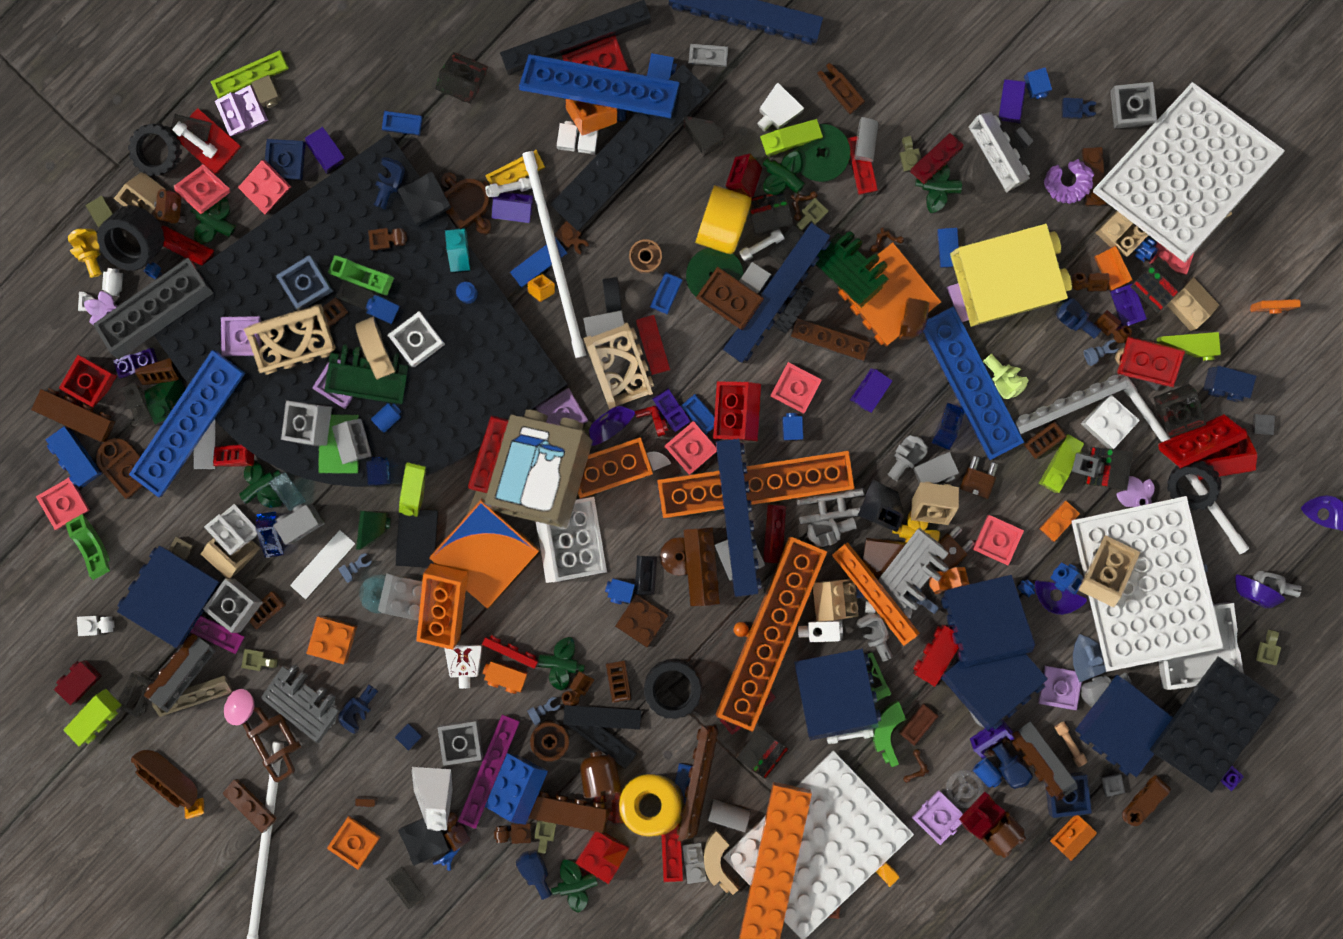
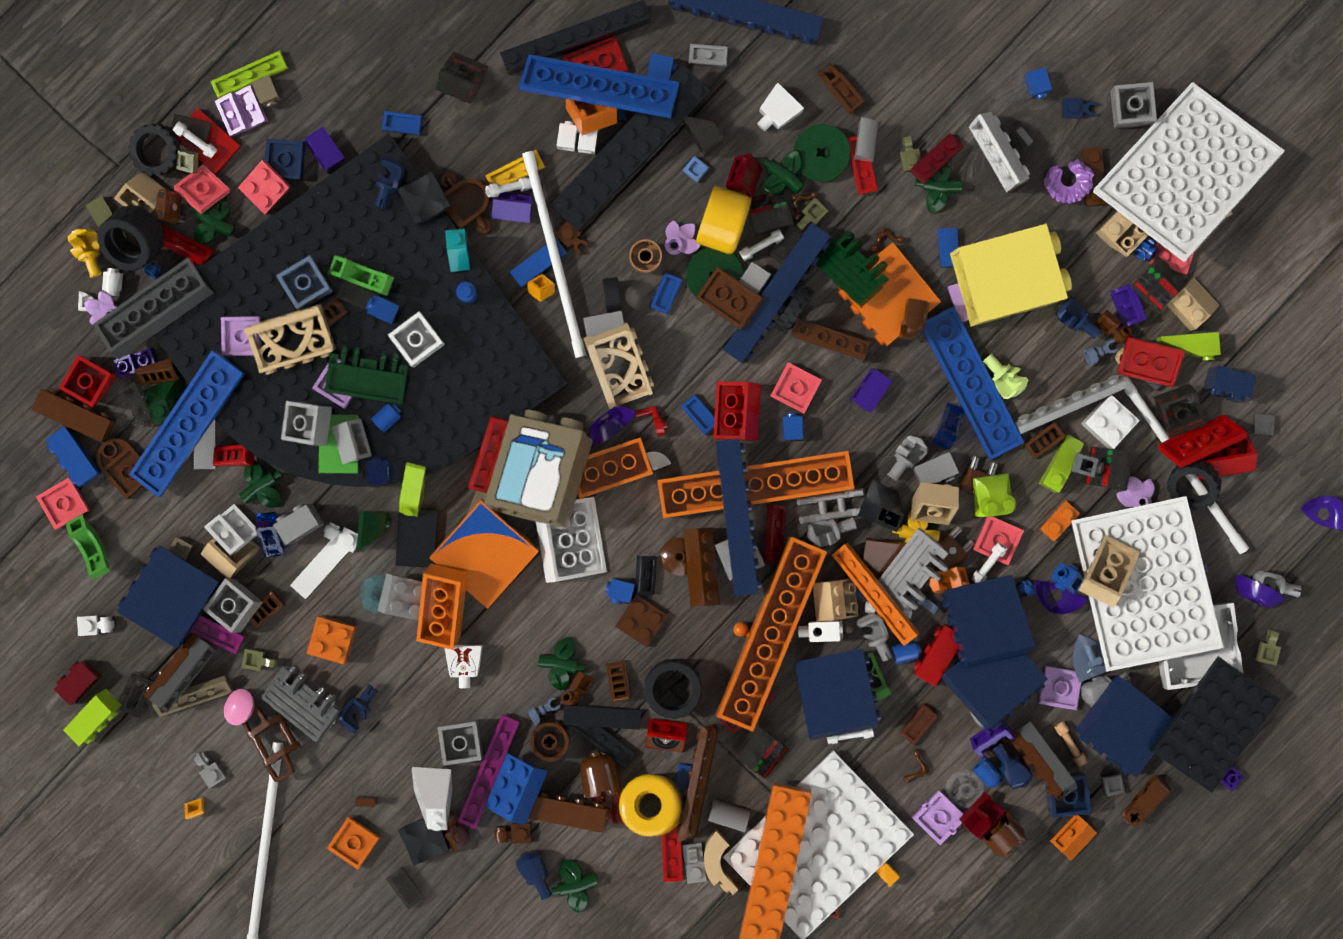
(165, 778): reddish brown brick -> none
(187, 161): none -> olive tile
(212, 773): none -> light grey plate
(249, 806): reddish brown plate -> none
(287, 491): clear light blue tile -> none
(346, 539): none -> white plate
(347, 571): sand blue piece -> none
(373, 347): tan arch -> none
(380, 238): reddish brown plate -> none
(408, 736): dark blue tile -> none
(447, 859): blue bar -> none
(505, 676): orange brick -> none
(511, 651): red plate -> none
(545, 832): olive plate -> none
(562, 406): lavender tile -> none
(602, 856): red slope -> none
(652, 345): red plate -> none
(666, 735): none -> red panel
(671, 410): dark purple slope -> none
(682, 236): none -> lavender plate
(691, 448): coral plate -> none
(695, 169): none -> medium blue tile
(791, 137): lime slope -> none
(890, 717): bright green arch -> none
(906, 653): none -> blue brick
(993, 496): none -> lime slope
(998, 551): none -> white bar
(1012, 101): dark purple hinge -> none
(1094, 282): reddish brown plate -> none
(1112, 263): orange panel -> none
(1275, 306): orange plate -> none

